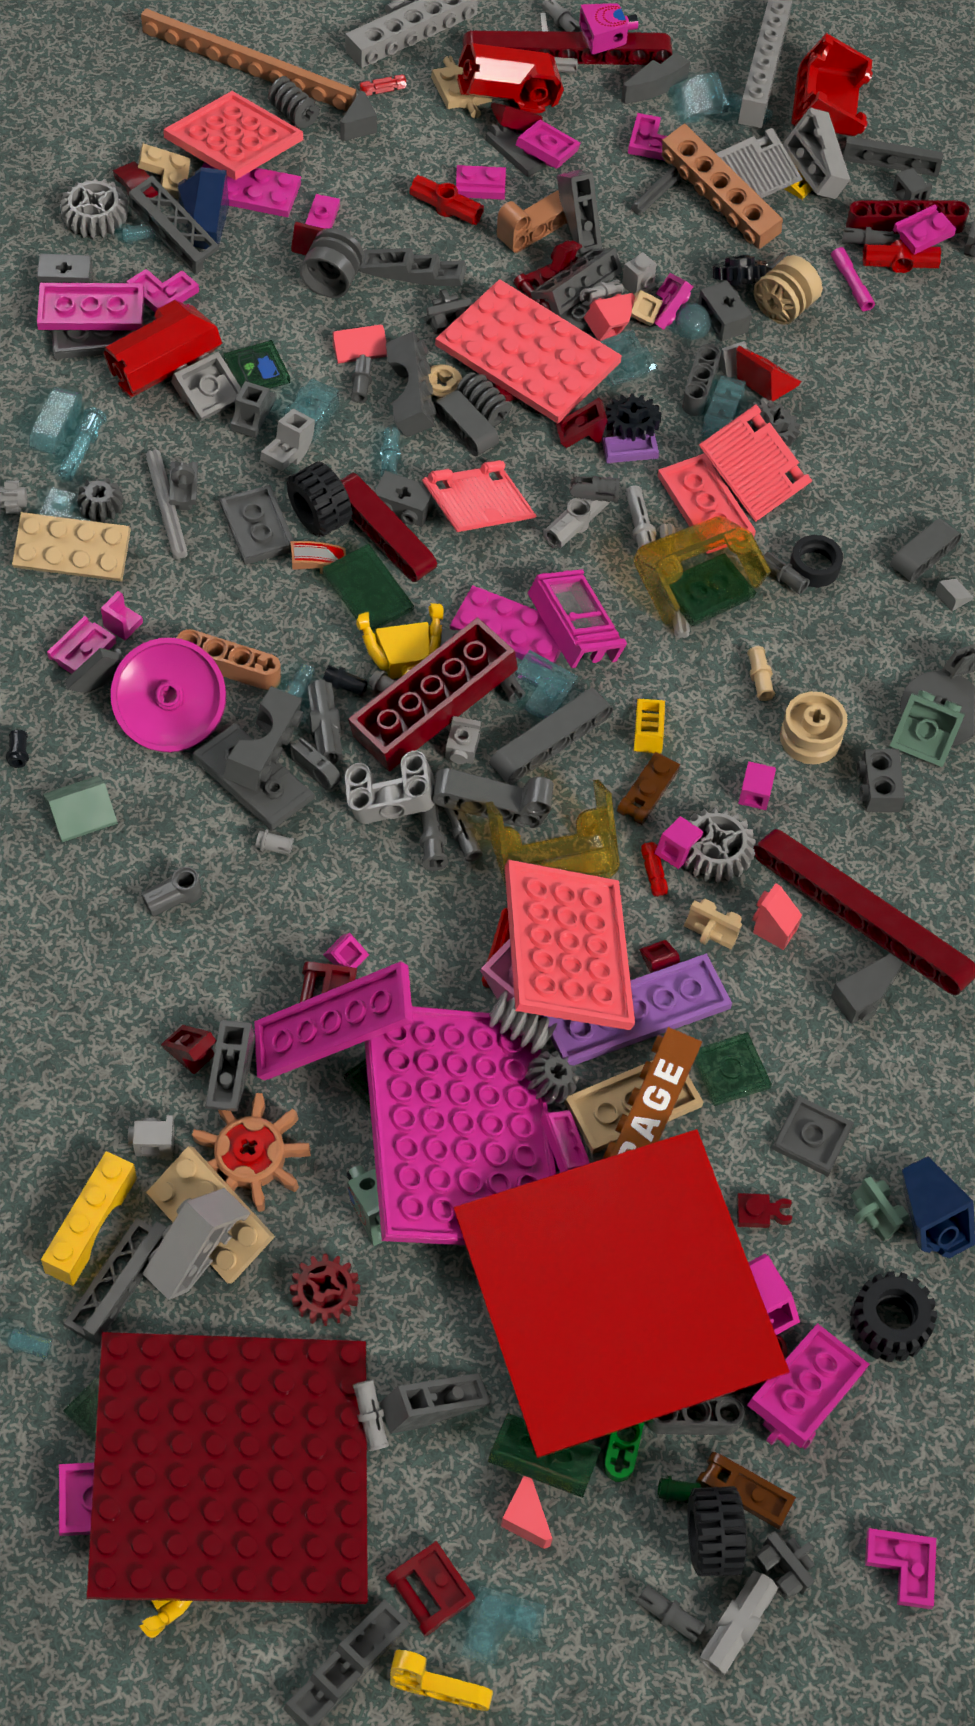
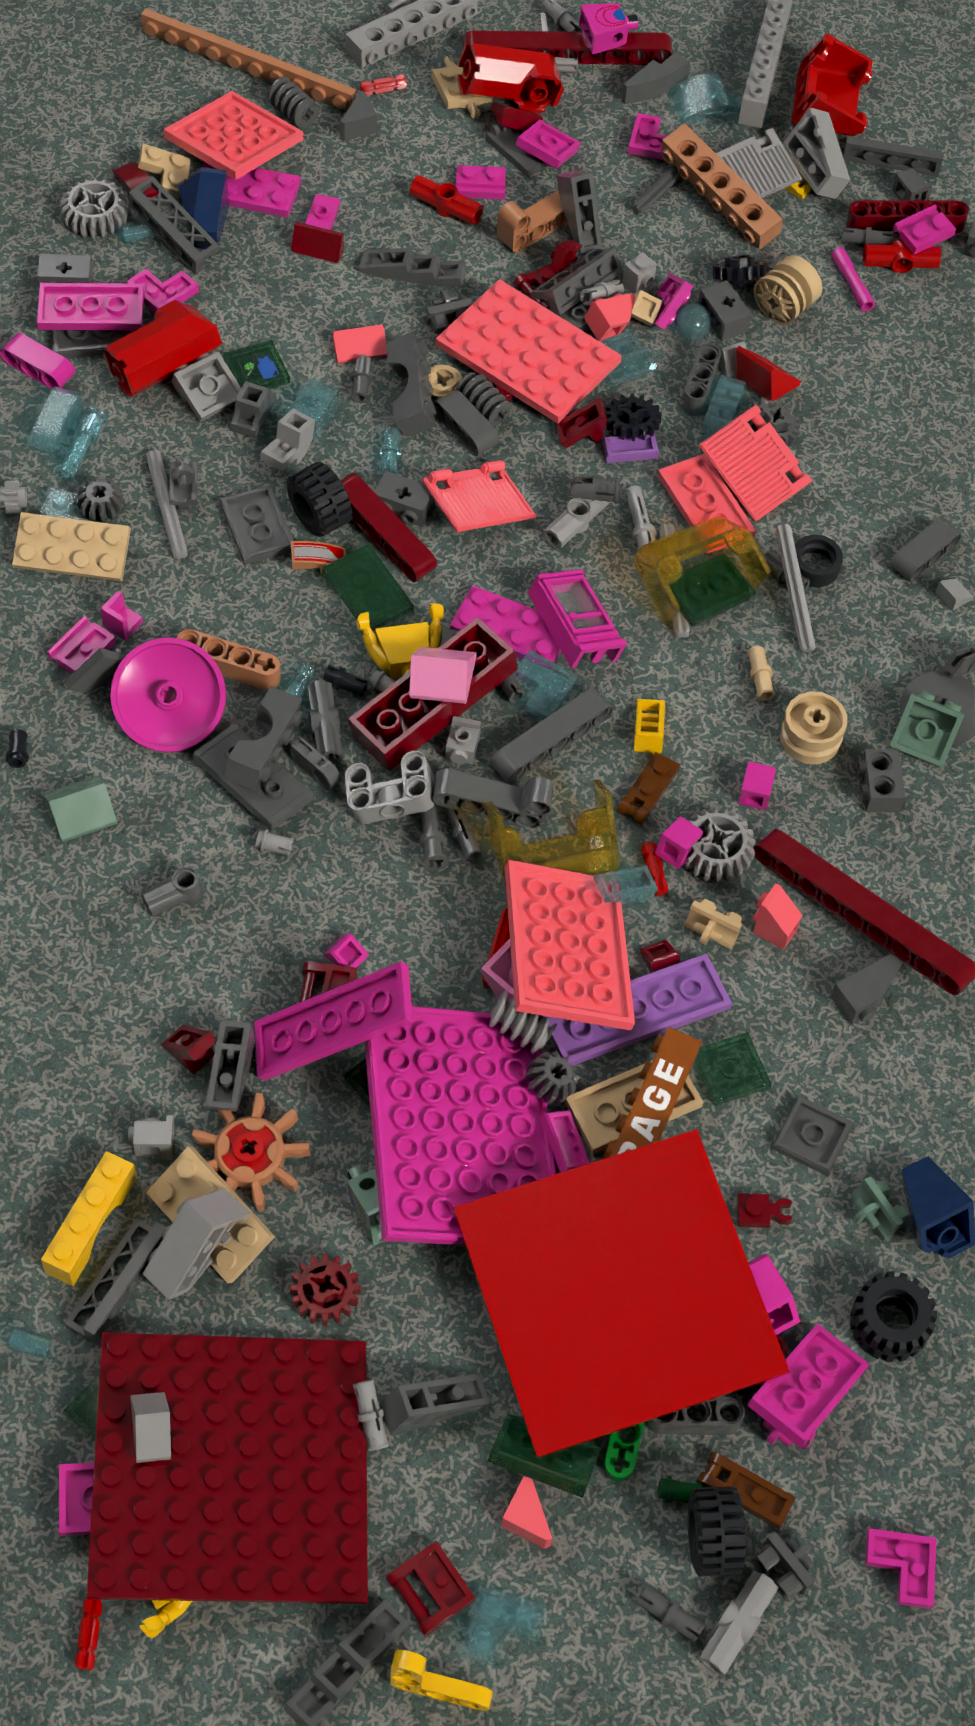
(37, 361): none -> dark pink beam
(88, 1634): none -> red axle
(151, 1427): none -> light grey slope
(331, 263): dark grey wheel -> none
(441, 674): none -> bright pink slope
(640, 875): none -> clear light blue slope
(795, 588): none -> light grey axle

